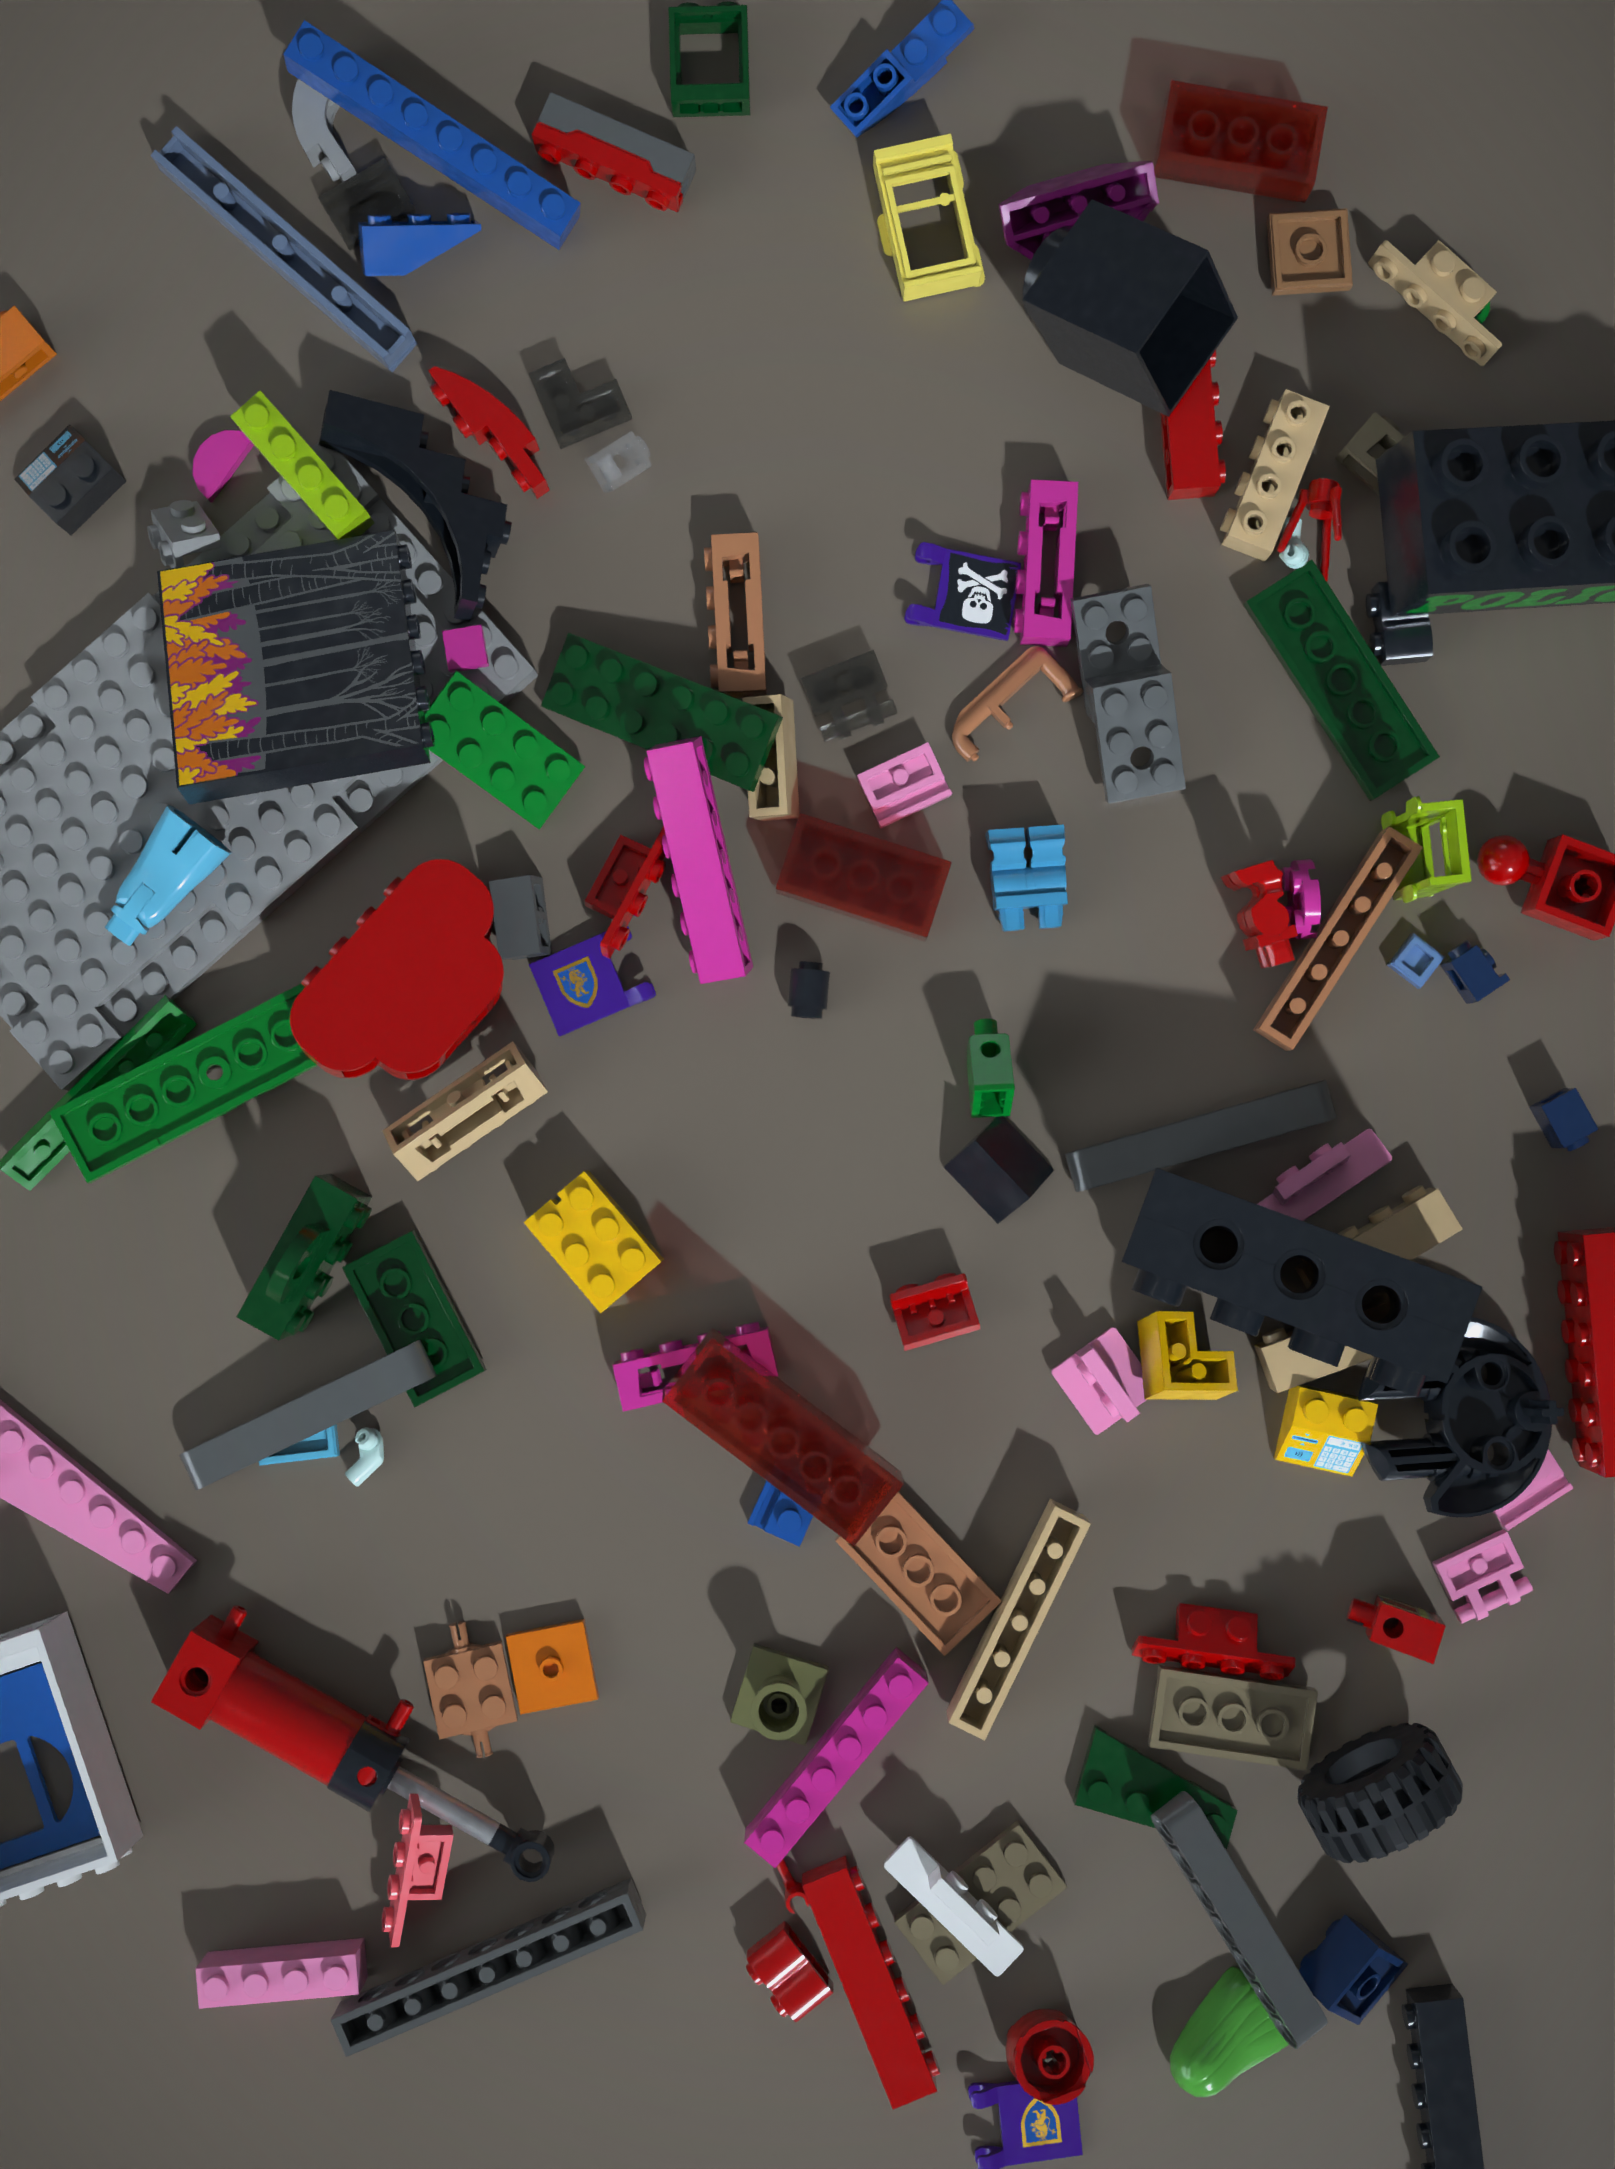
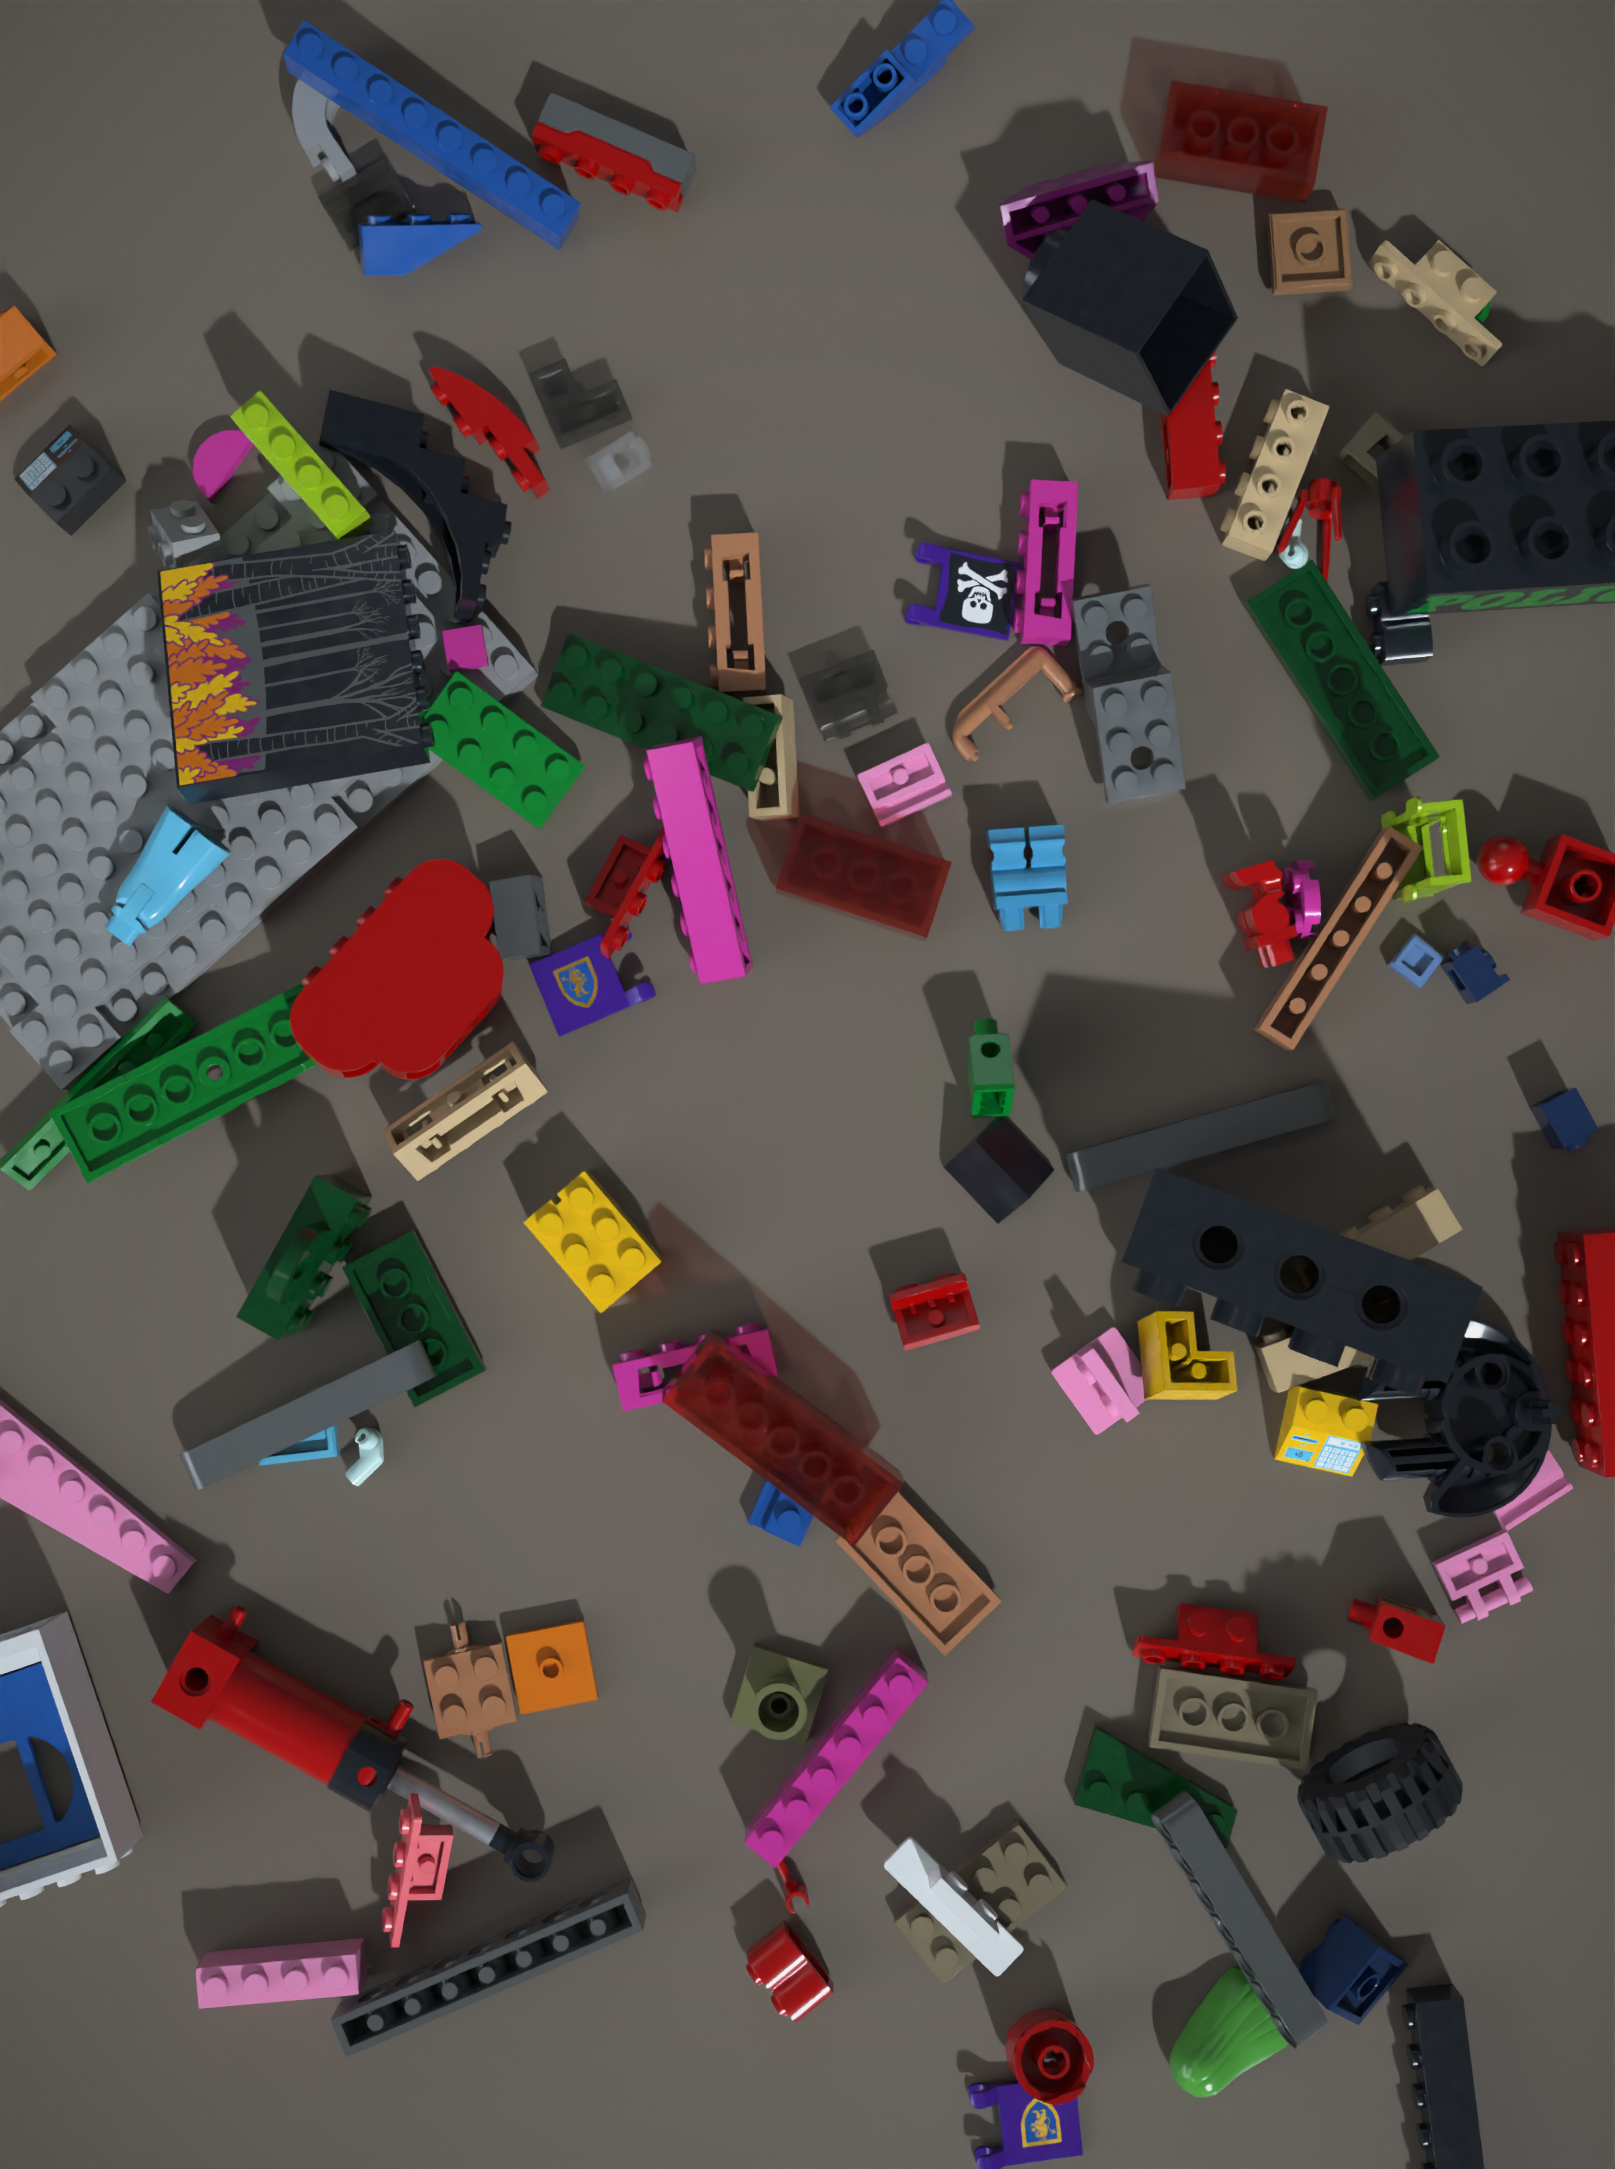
(285, 250): sand blue tile -> none
(709, 99): dark green window -> none
(808, 990): black brick -> none
(869, 1981): red brick -> none
(916, 163): light yellow piece -> none
(1017, 1619): tan brick -> none
(1327, 1176): bright pink bracket -> none

